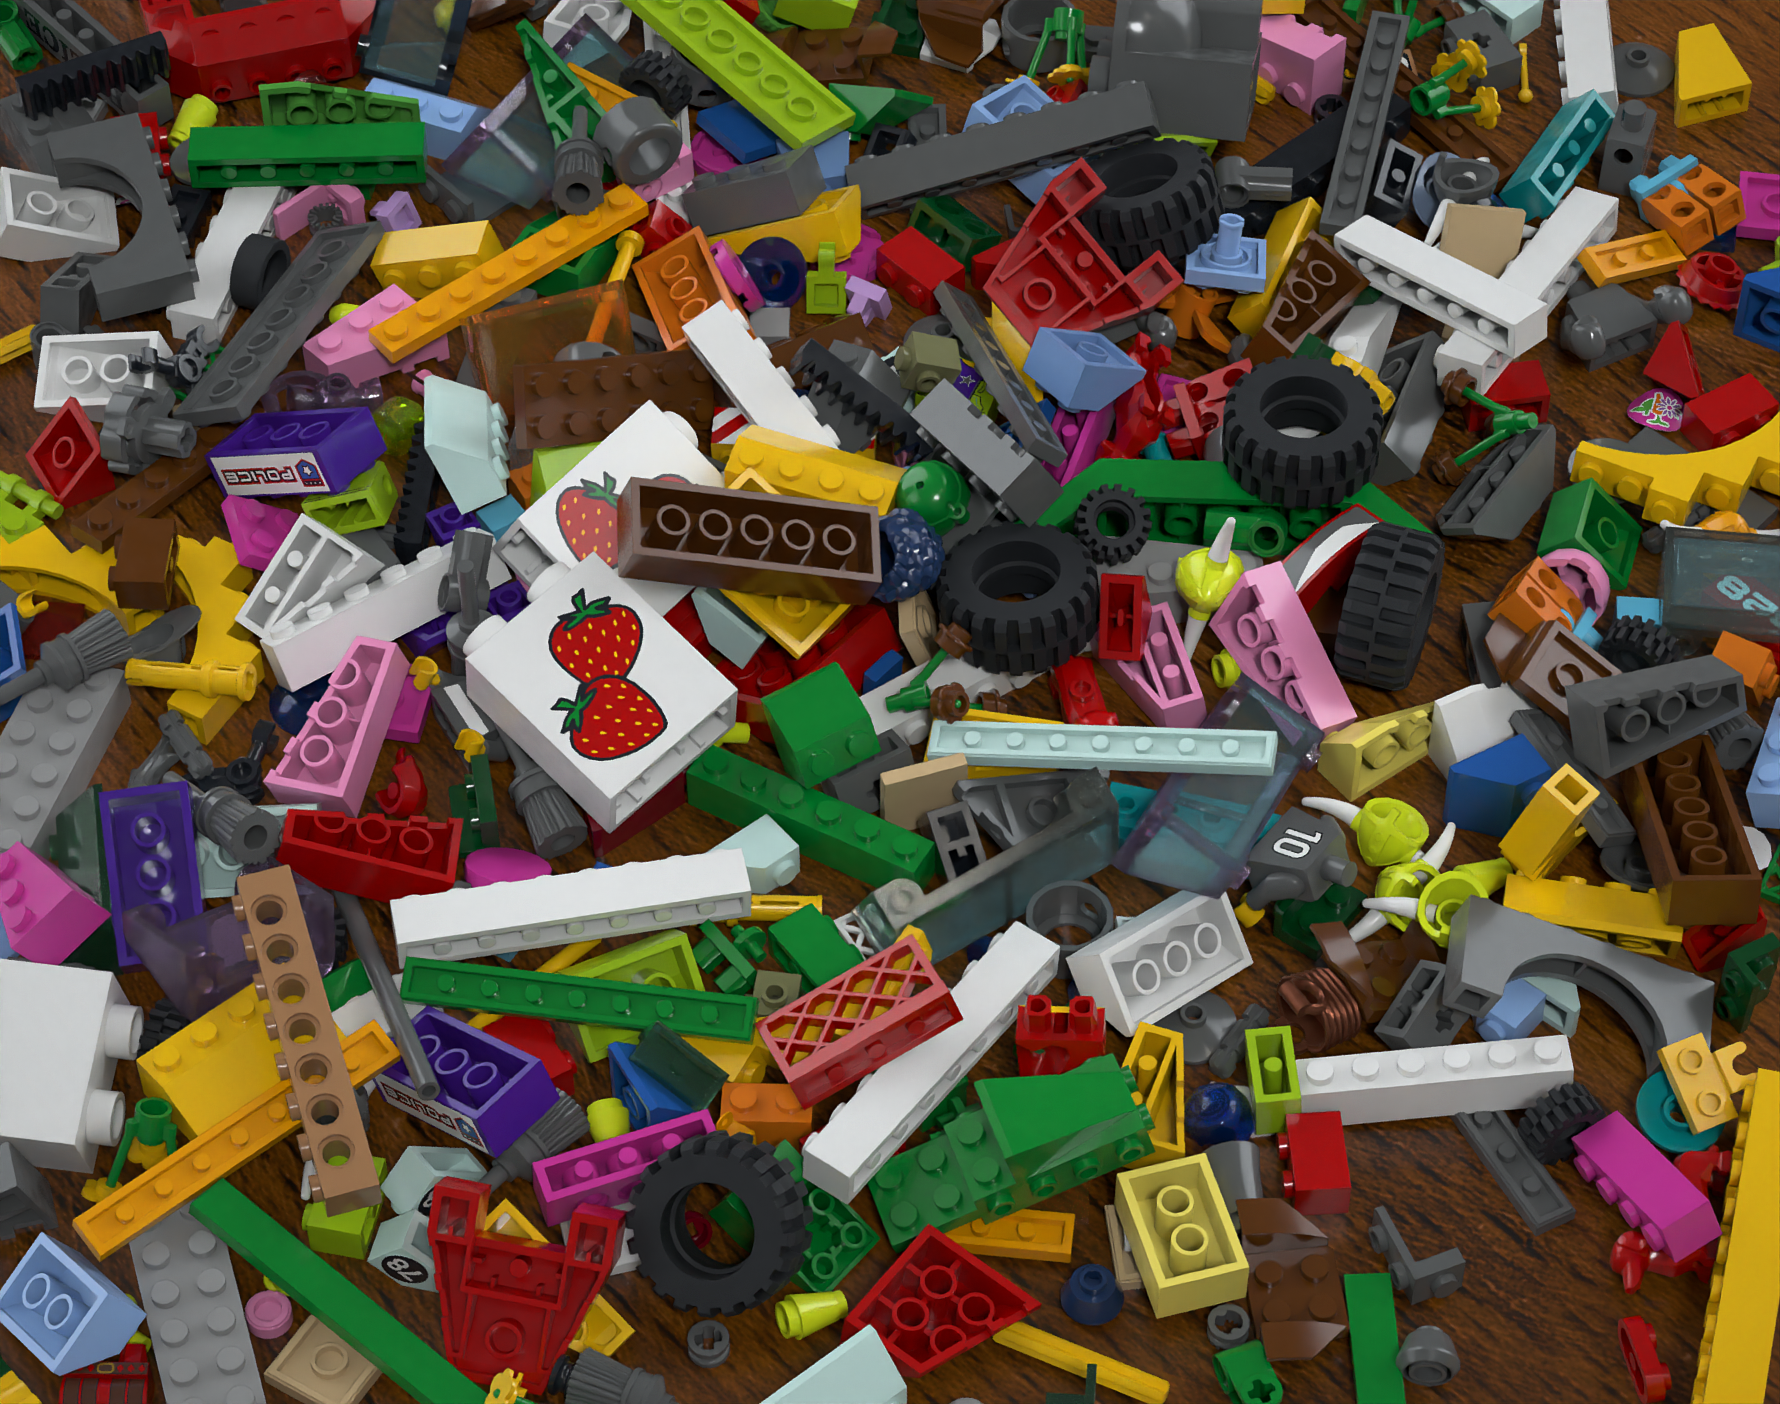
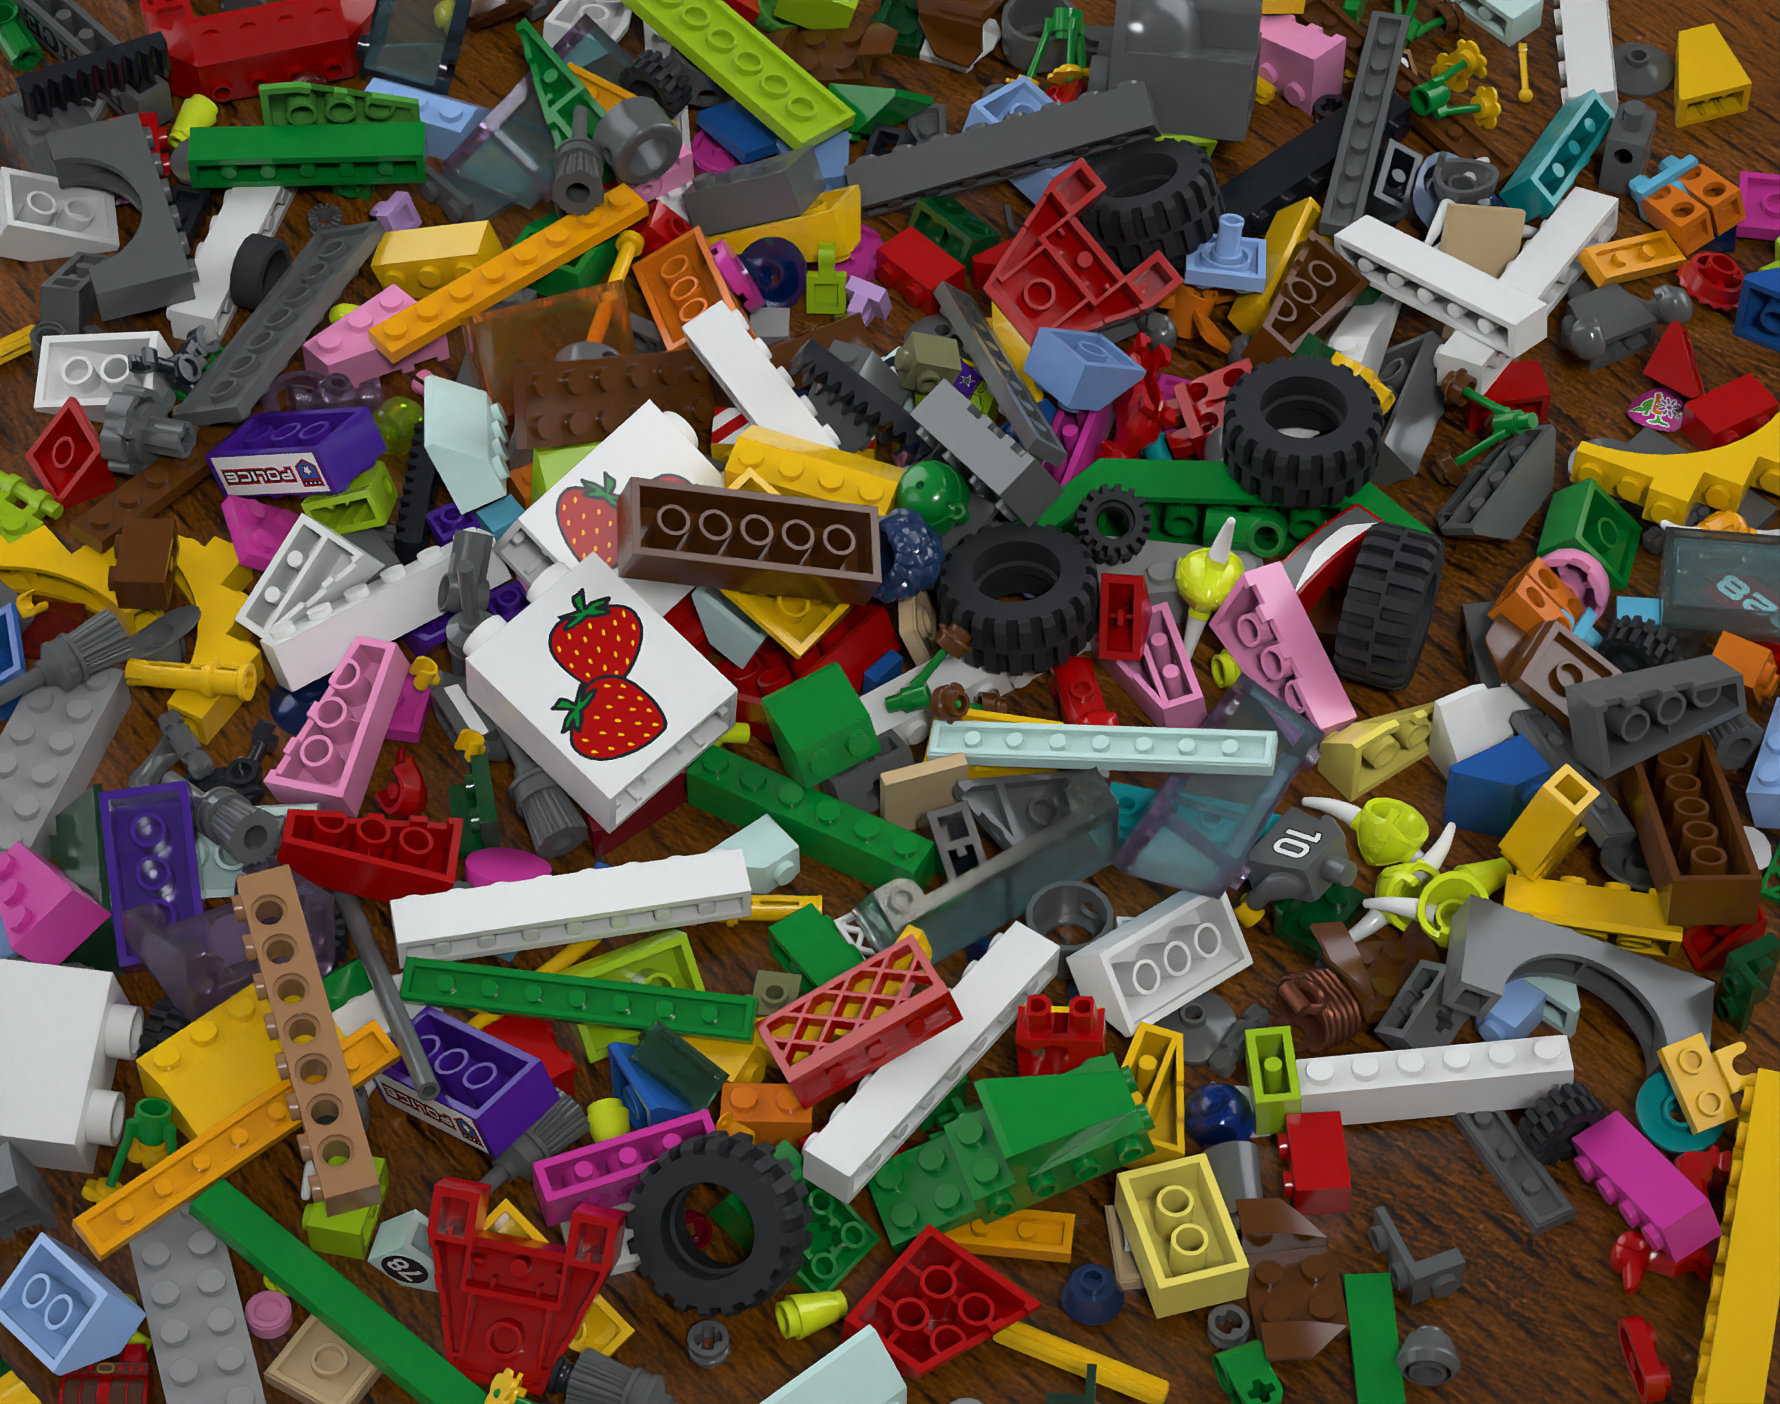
(293, 214): bright pink bracket -> none
(420, 1168): light aqua slope -> none
(716, 948): green hips -> none
(1243, 182): dark grey piece -> none
(1501, 55): dark grey brick -> none

